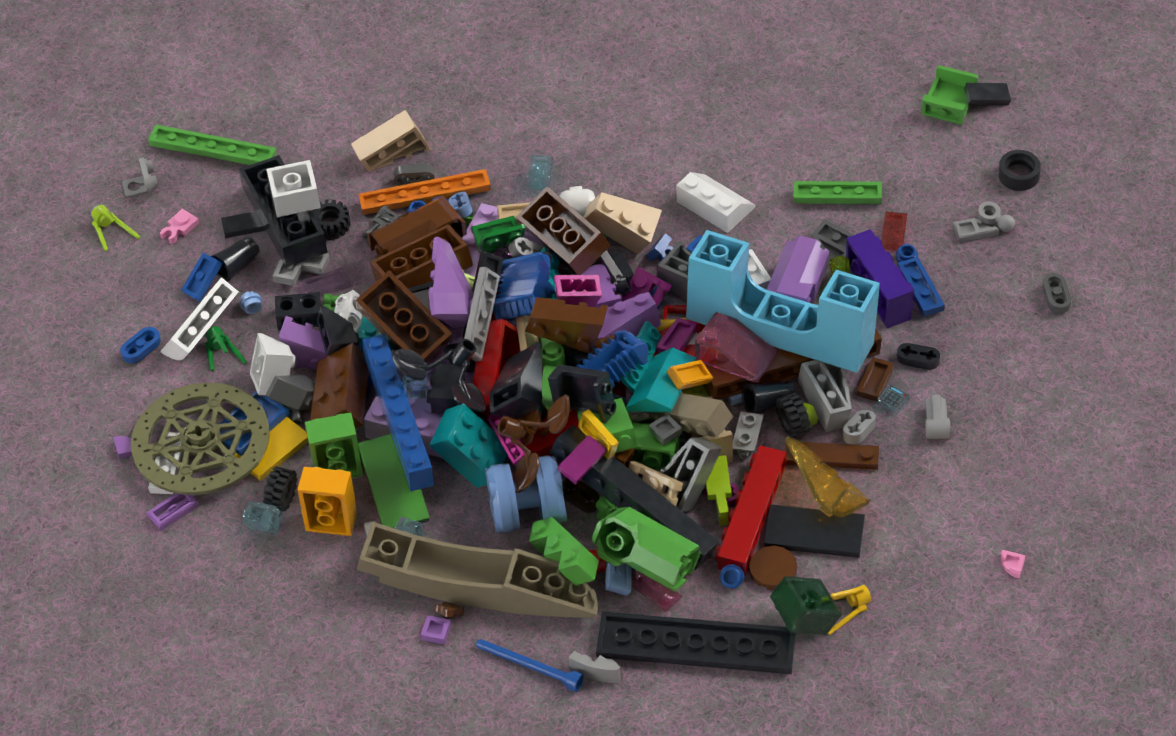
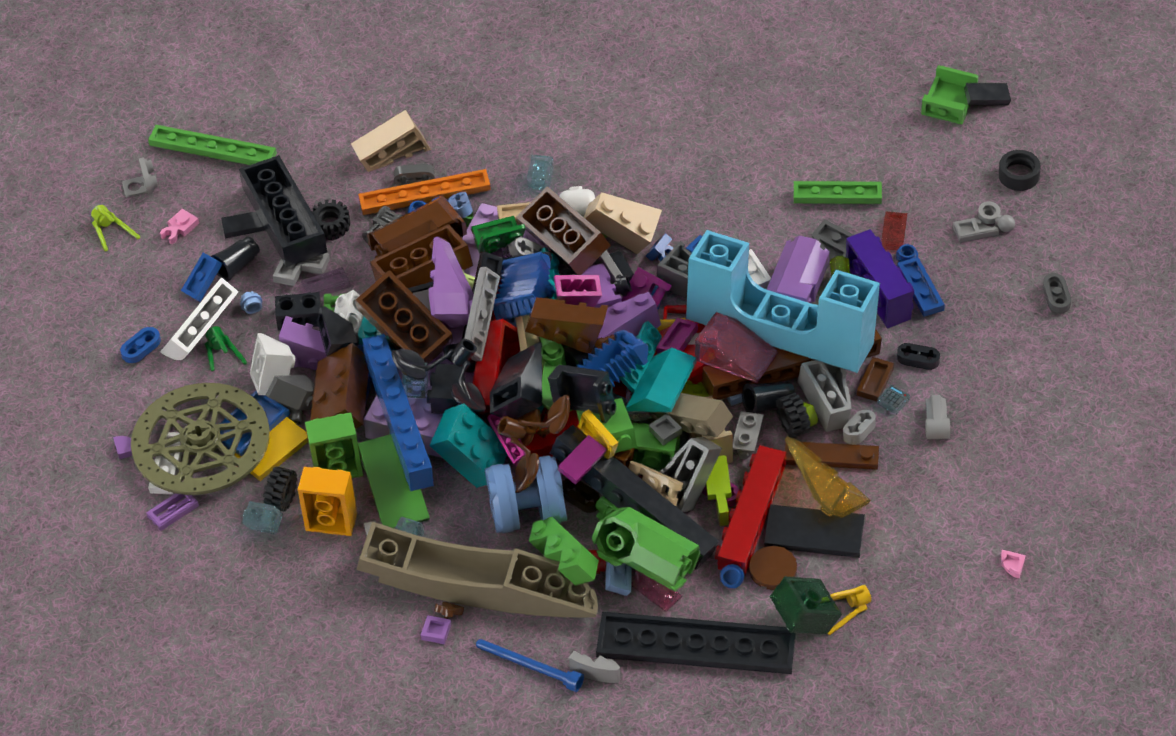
(293, 188): white brick -> none
(689, 374): light orange tile -> none
(712, 201): white slope -> none

